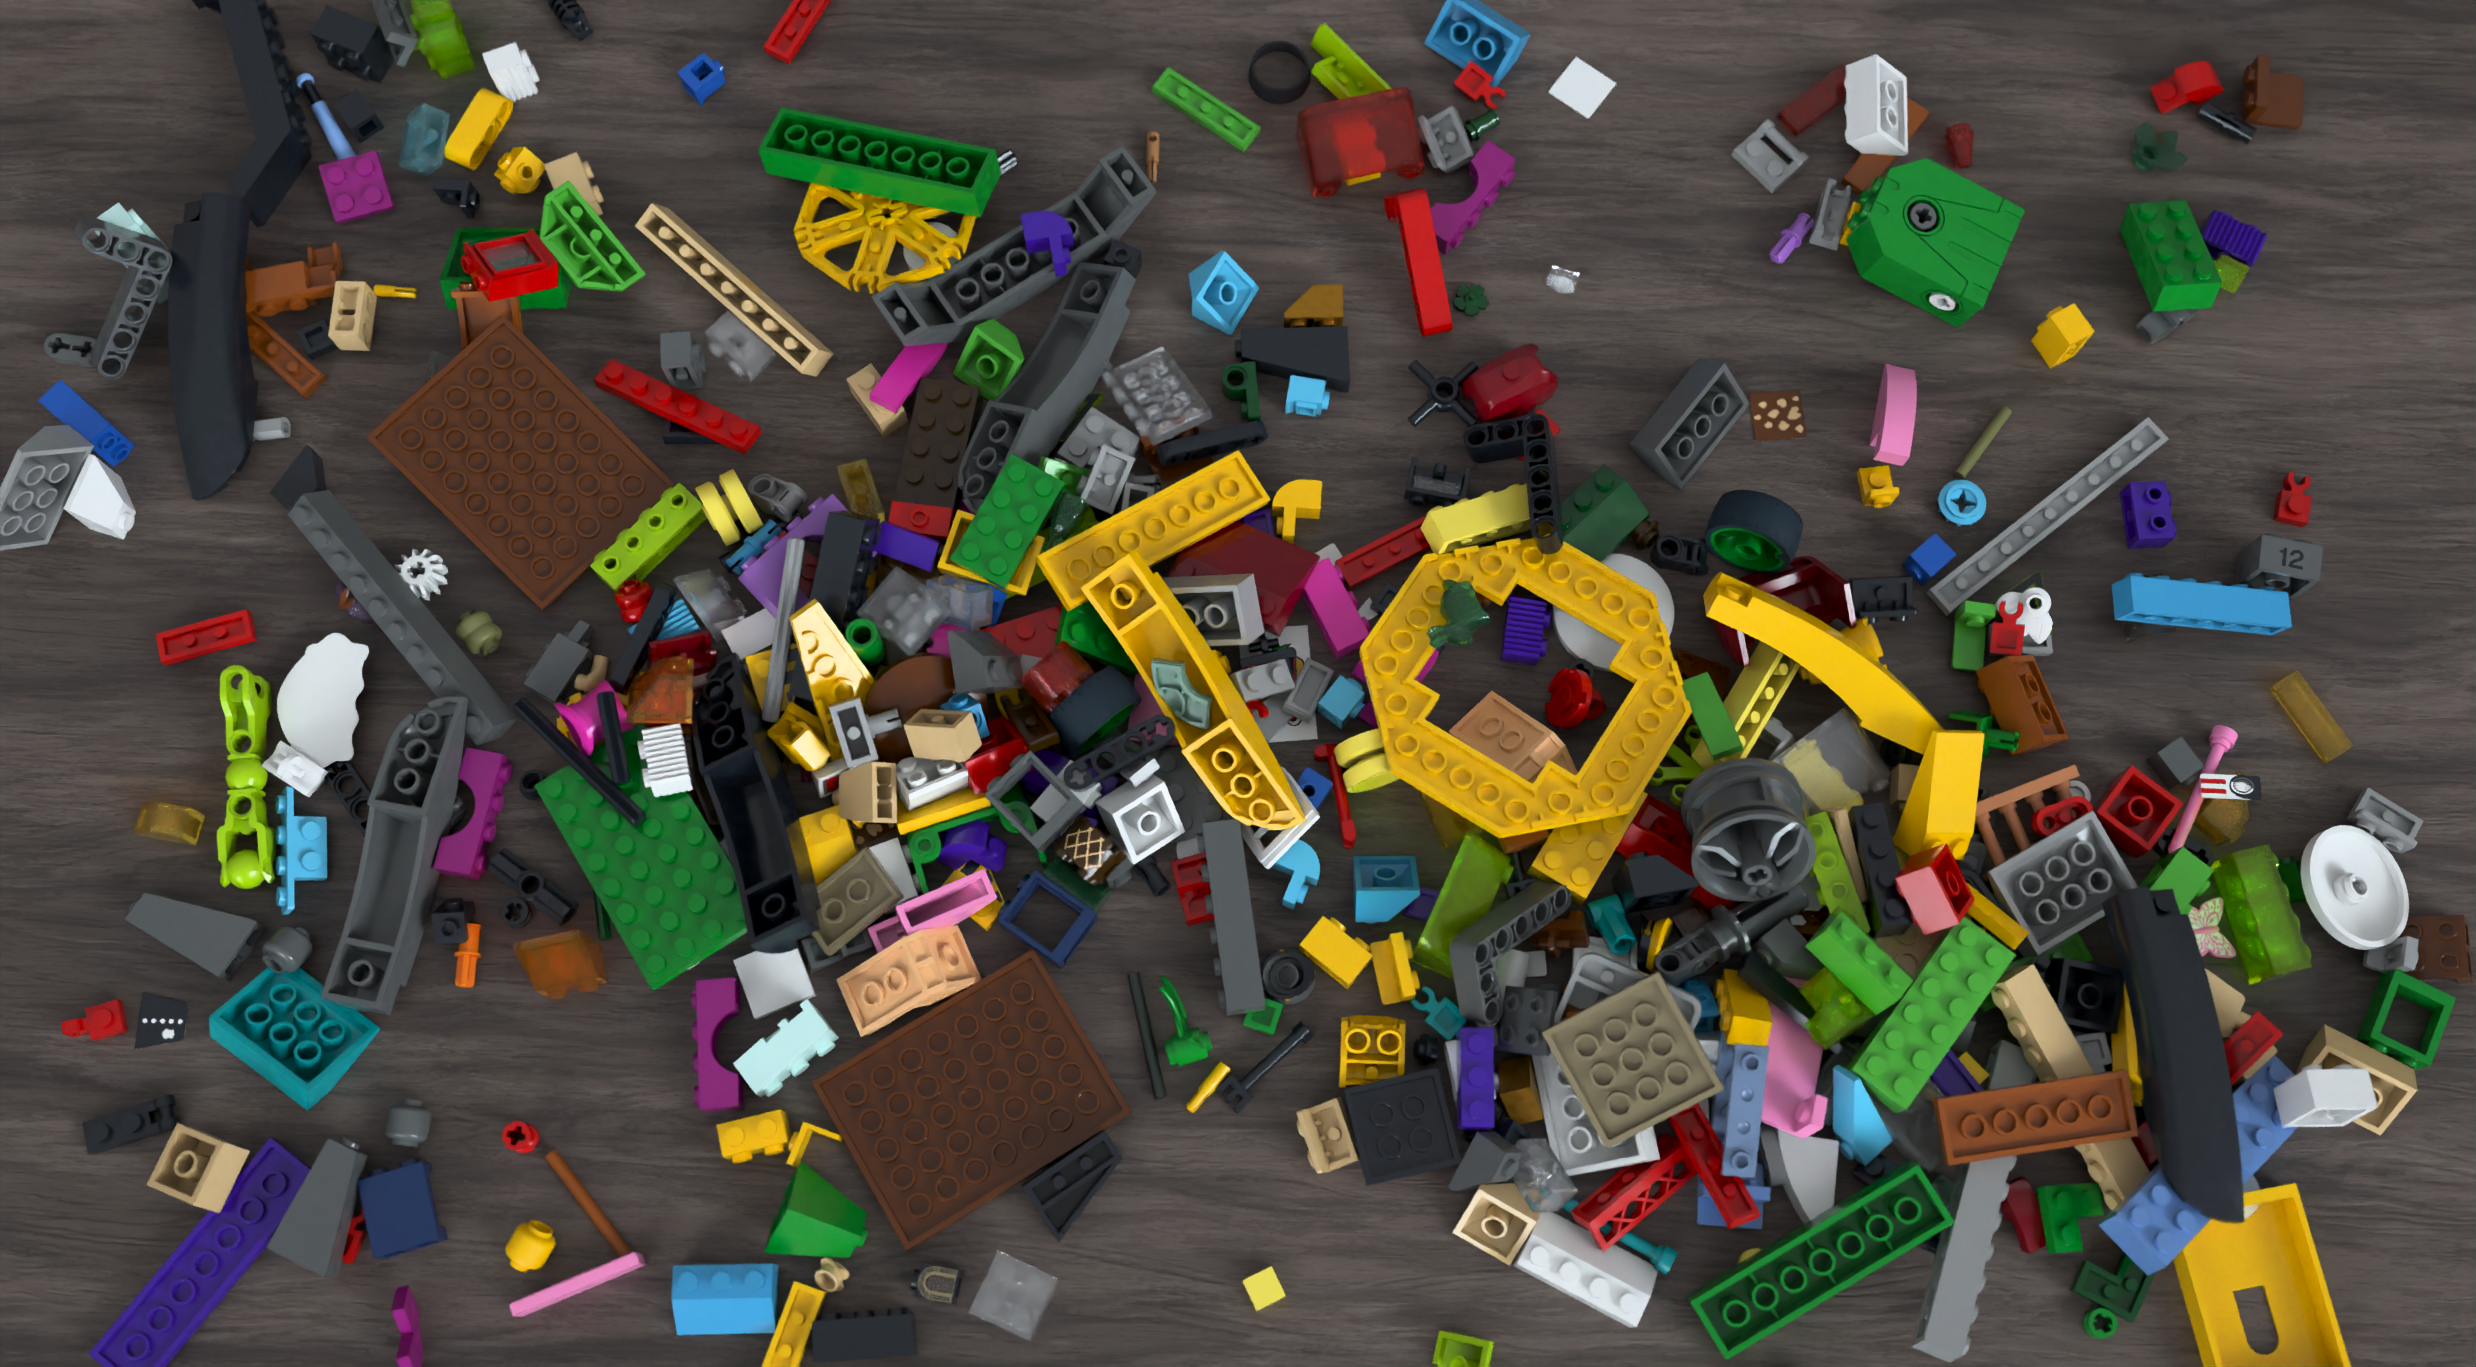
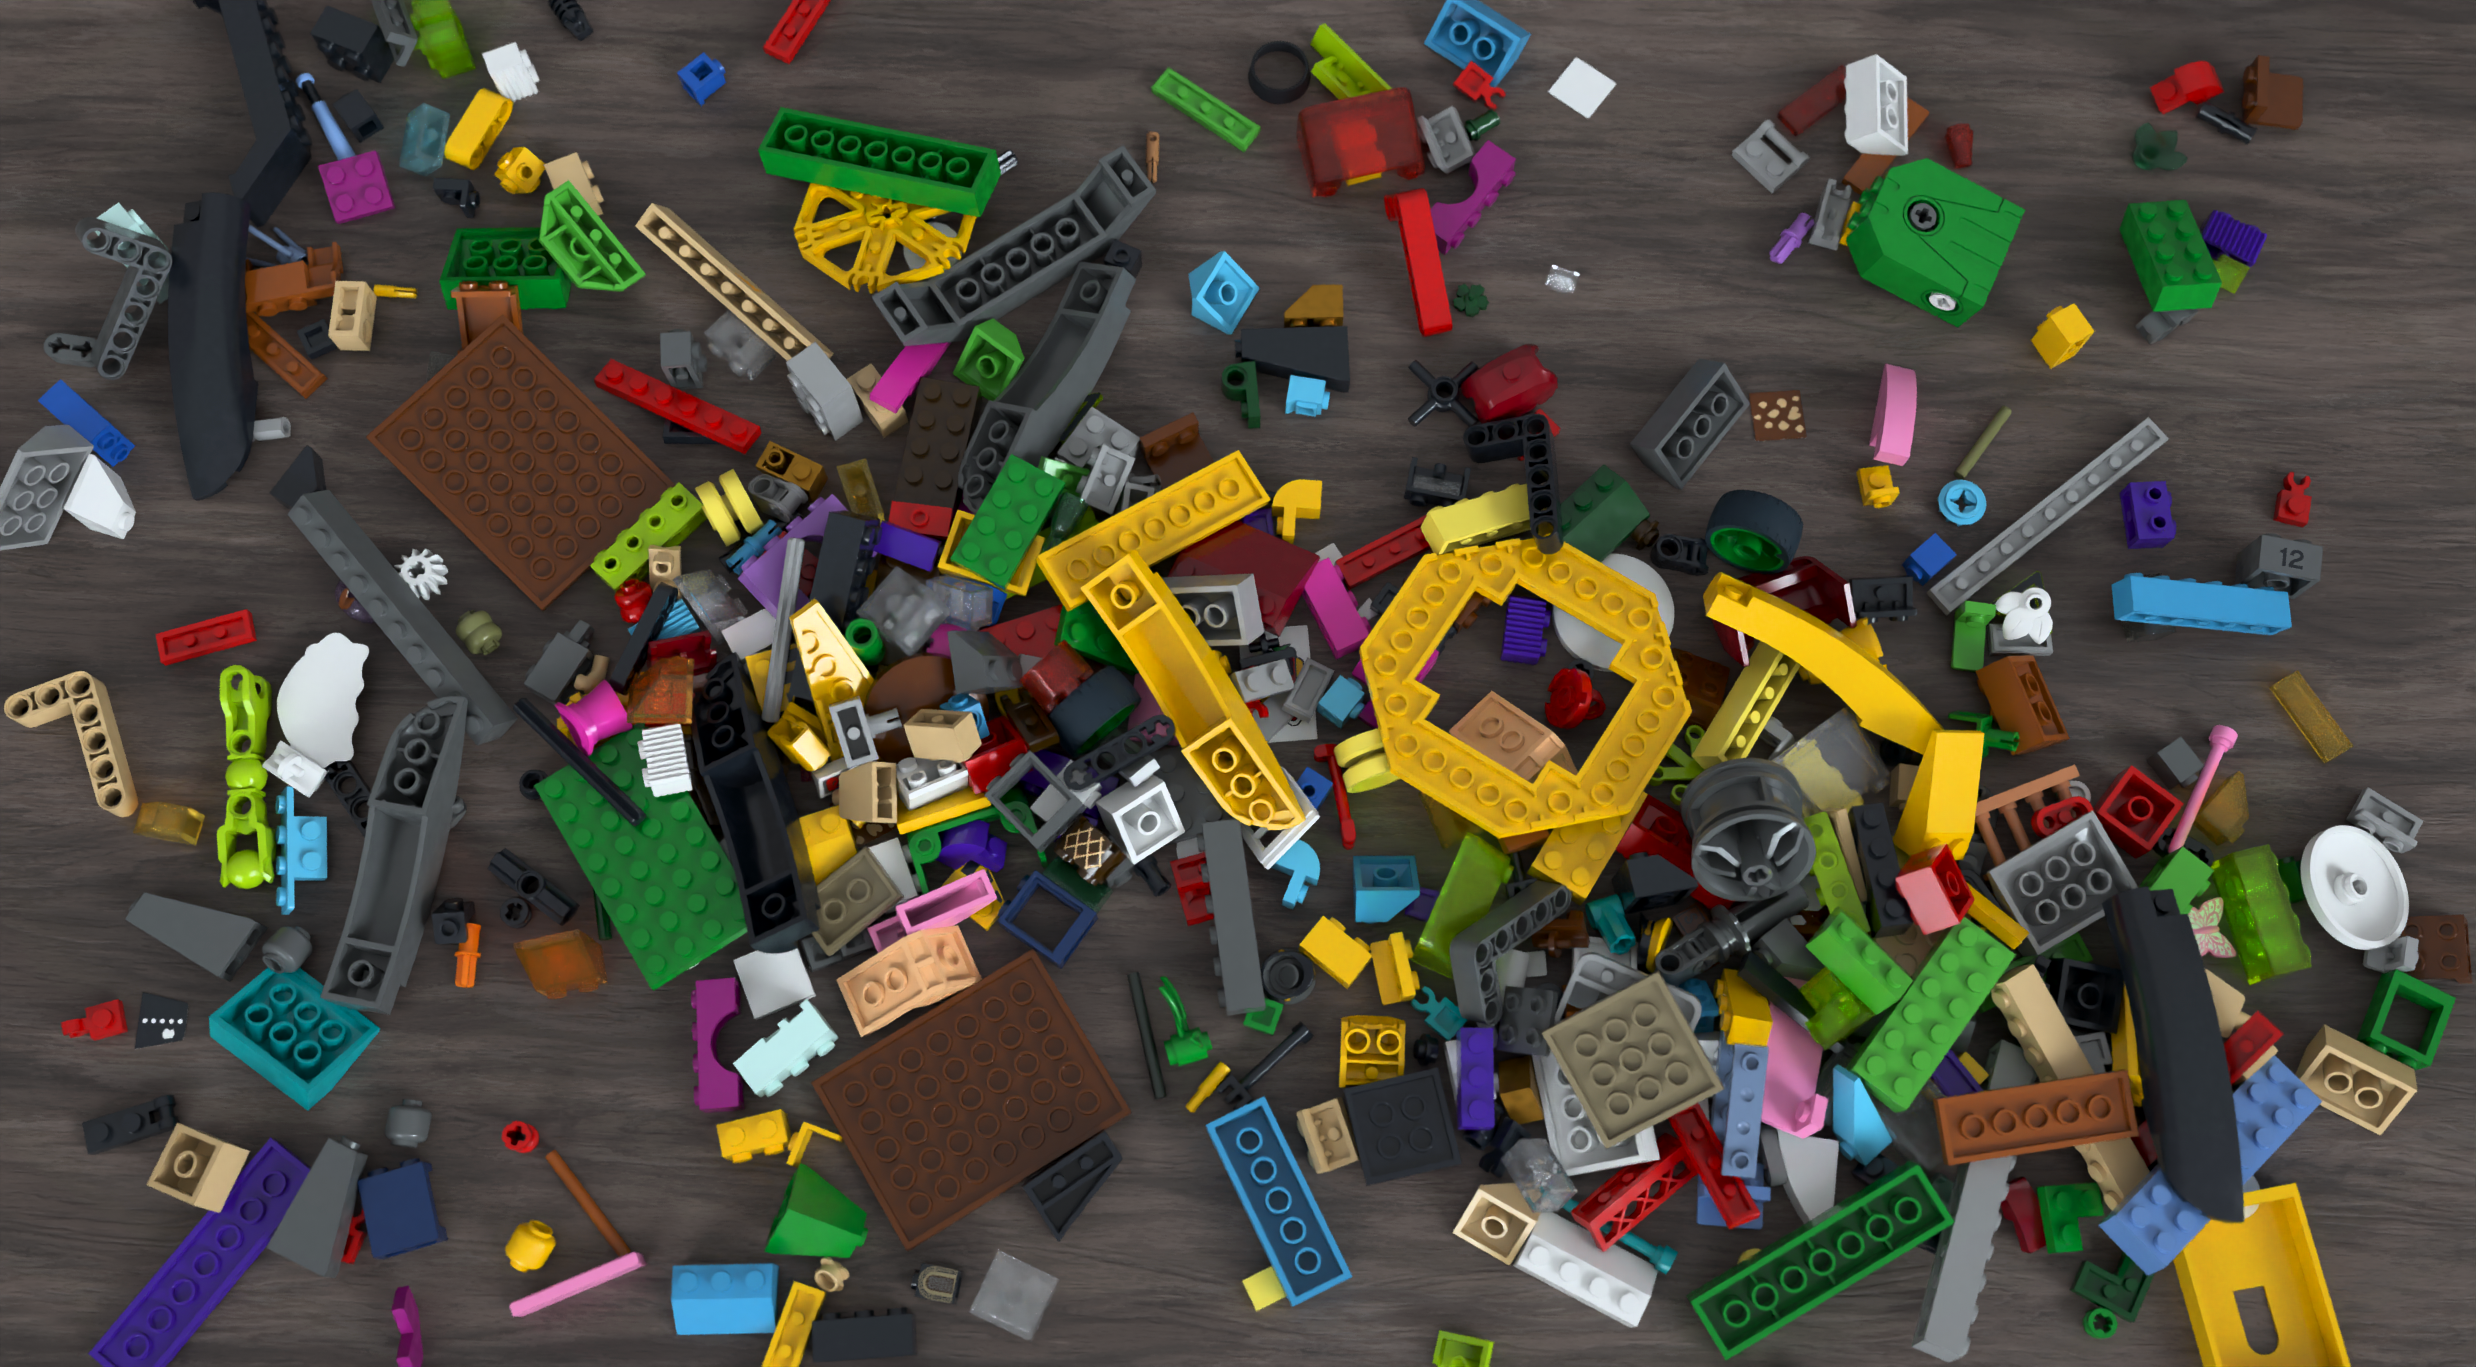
(90, 733): none -> tan beam
(285, 254): none -> sand blue plant
(465, 852): magenta arch -> none
(510, 266): red window -> none
(613, 737): black axle -> none
(664, 566): none -> tan hips
(793, 468): none -> pearl gold slope
(823, 392): none -> light grey brick
(1049, 232): dark purple brick -> none
(1156, 395): clear bracket -> none
(1180, 694): sand green tile -> none
(1212, 443): black beam -> none
(1278, 1201): none -> dark azure brick
(1461, 613): clear green animal -> none
(1486, 1162): dark grey slope -> none
(1711, 717): bright green tile -> none
(2007, 635): red plate -> none
(2230, 786): sticker -> none
(2325, 1096): white brick -> none

